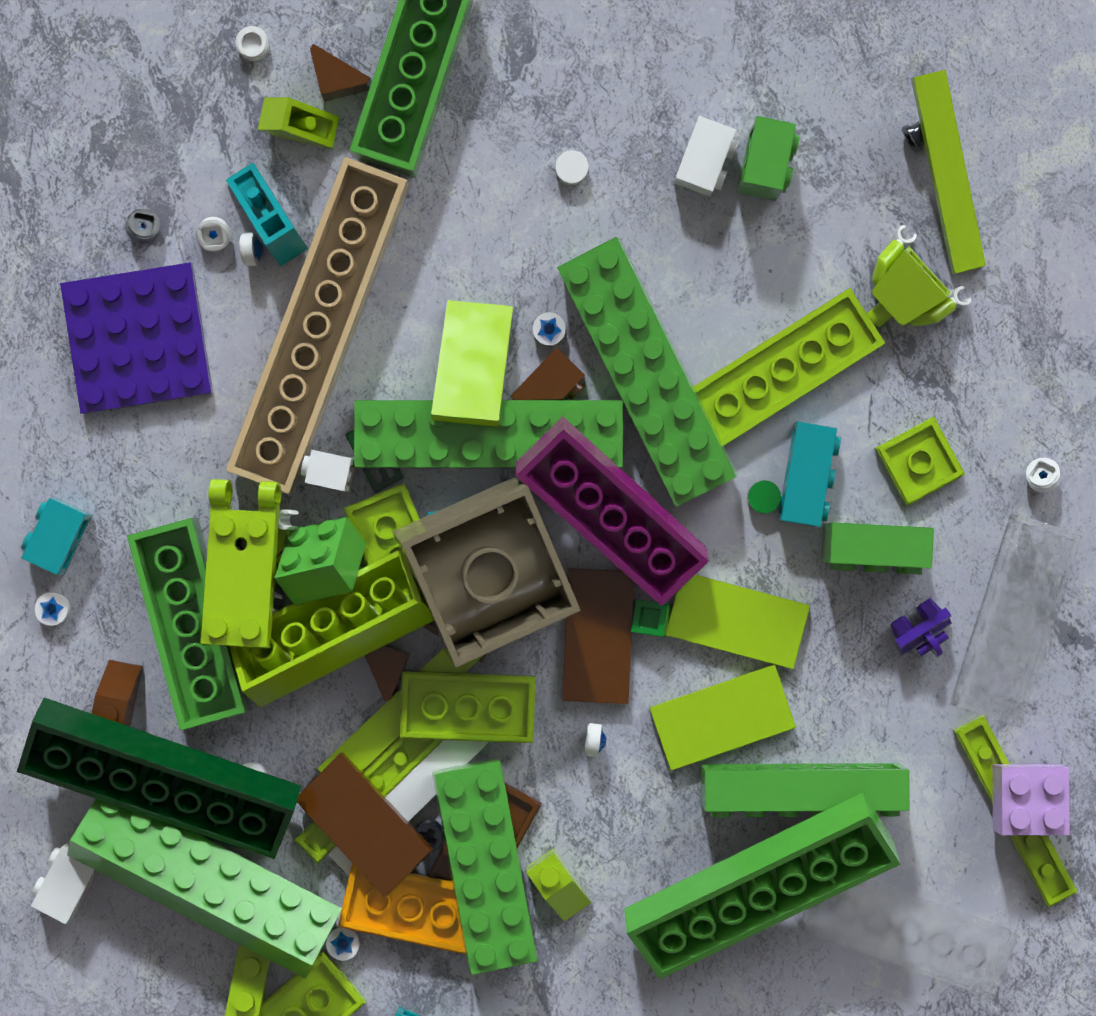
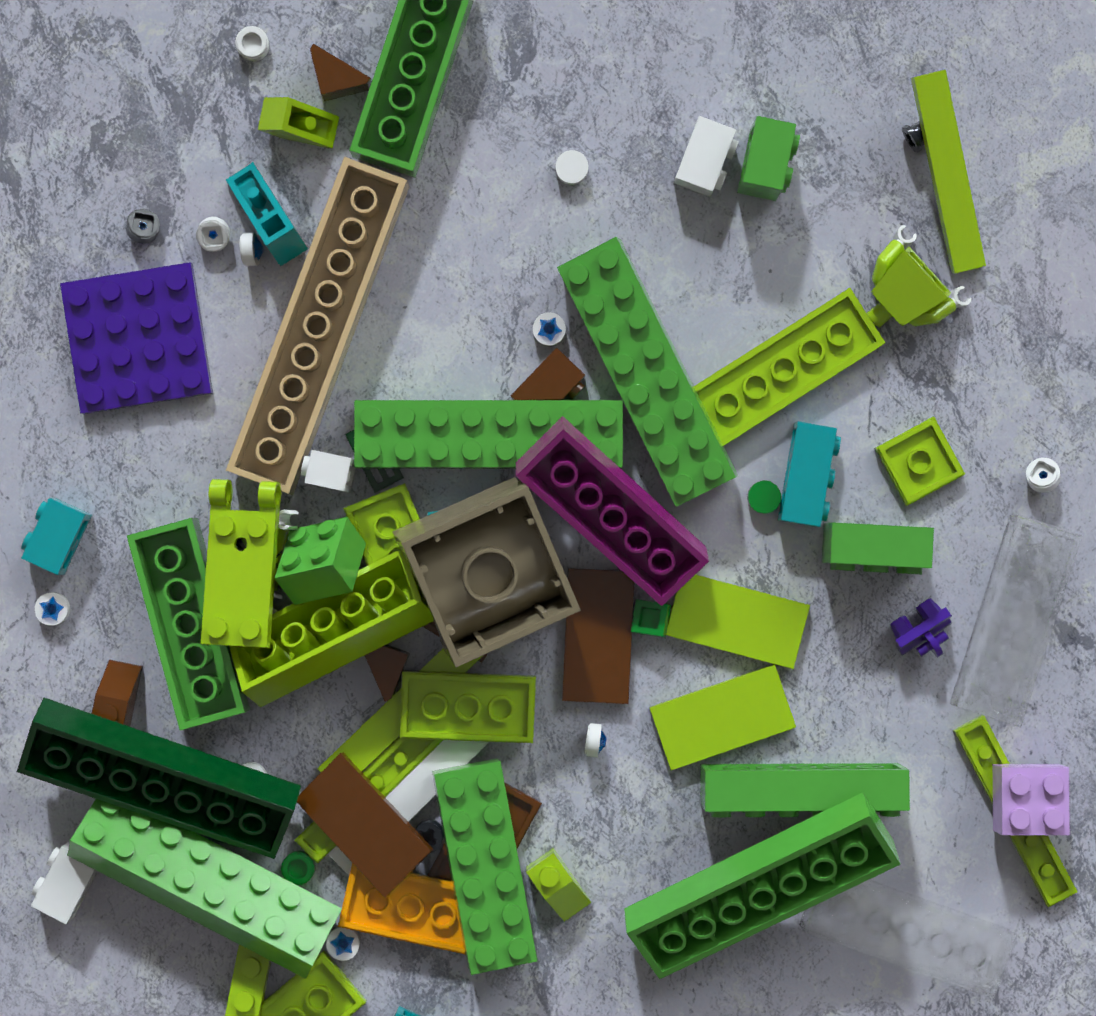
(298, 867): none -> green tile
(472, 363): tile -> none

